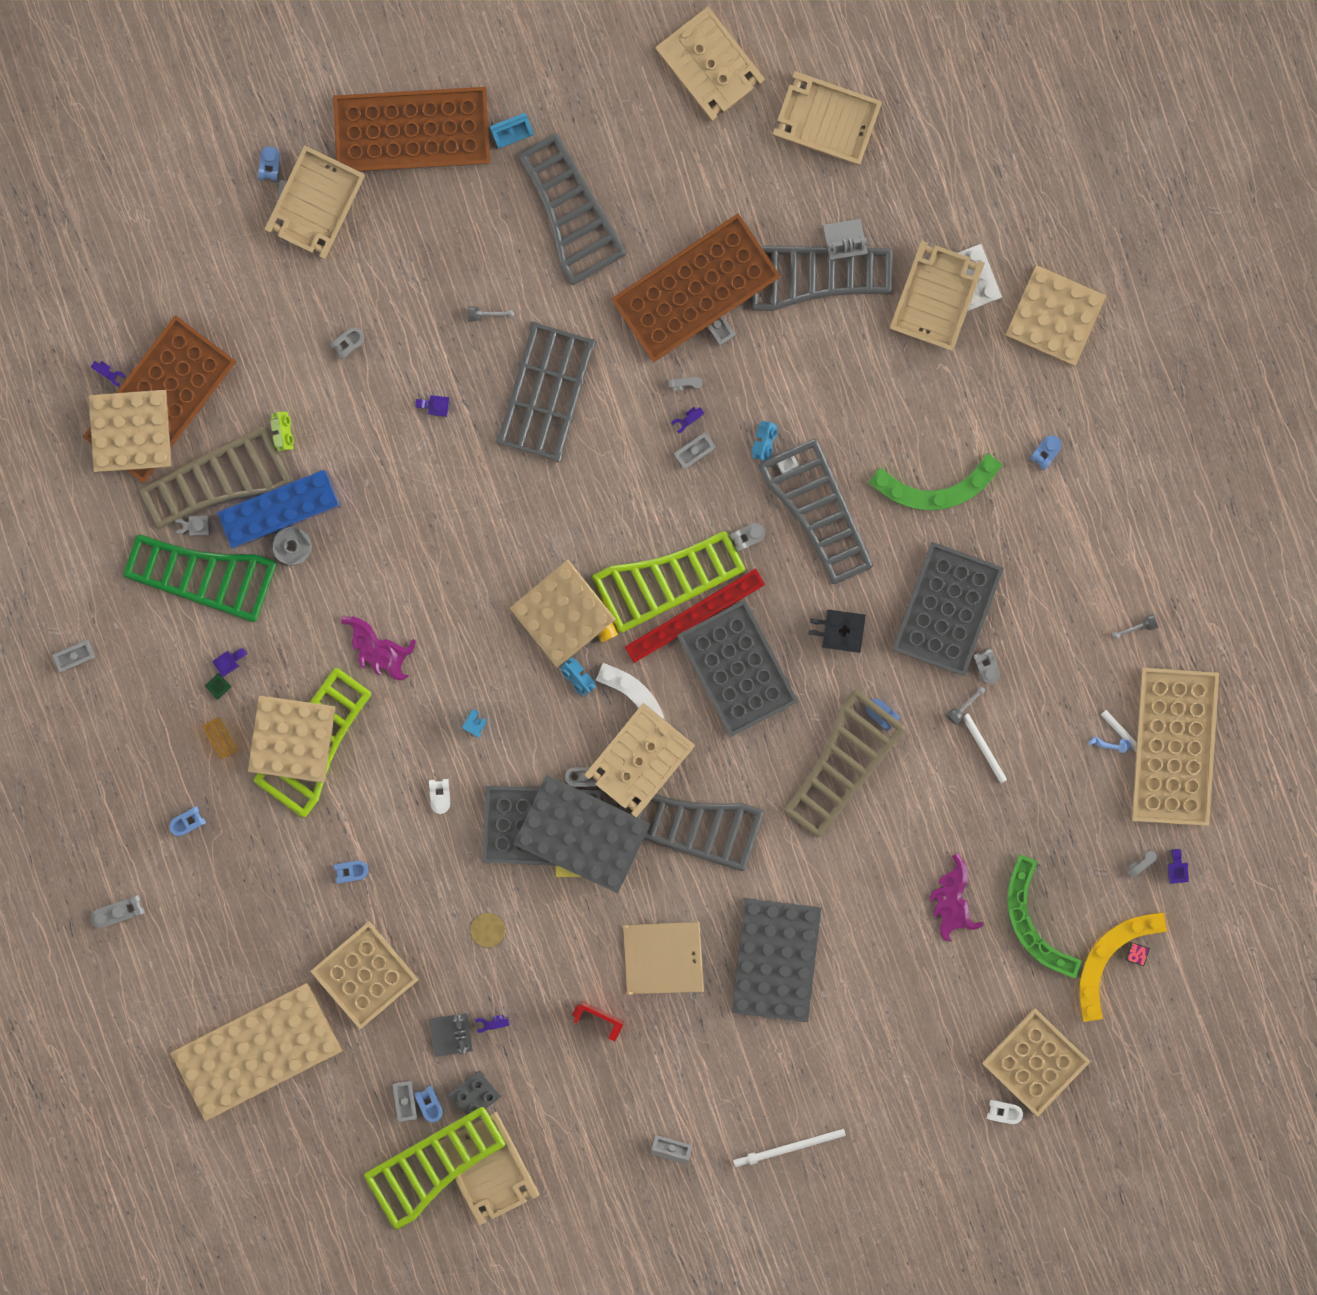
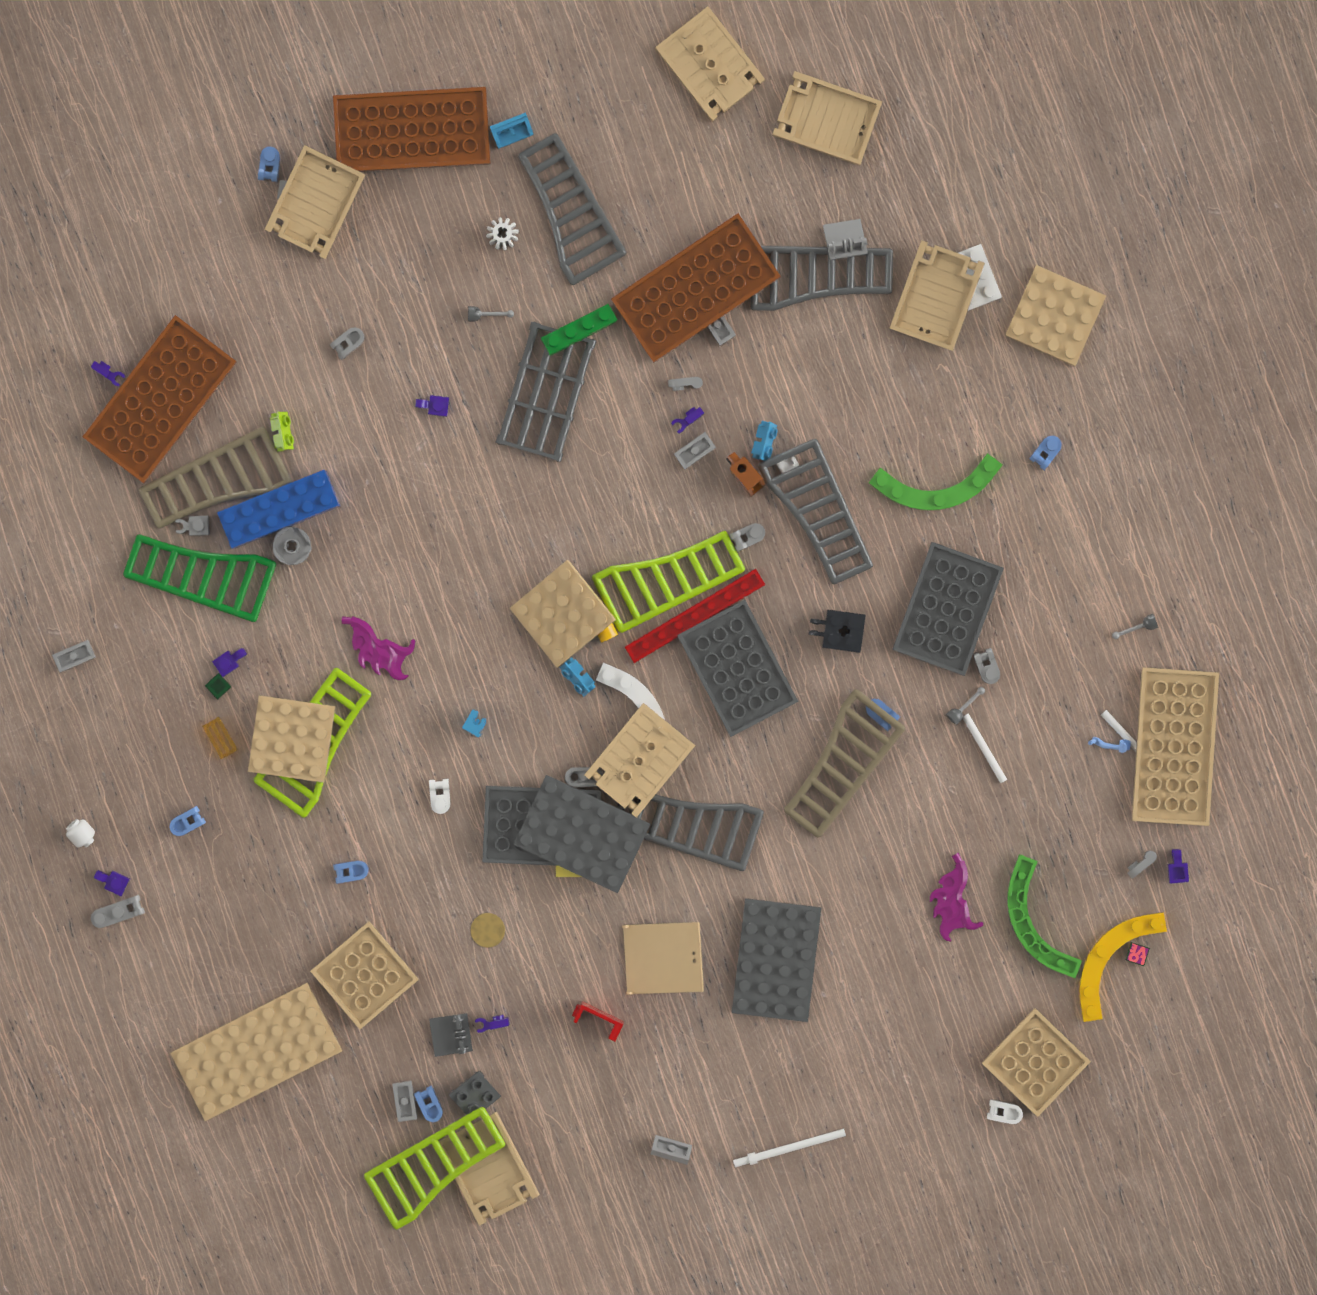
(80, 833): none -> white head
(114, 882): none -> dark purple plate
(130, 431): tan plate -> none
(509, 234): none -> white gear
(579, 329): none -> green plate
(750, 479): none -> dark orange torso

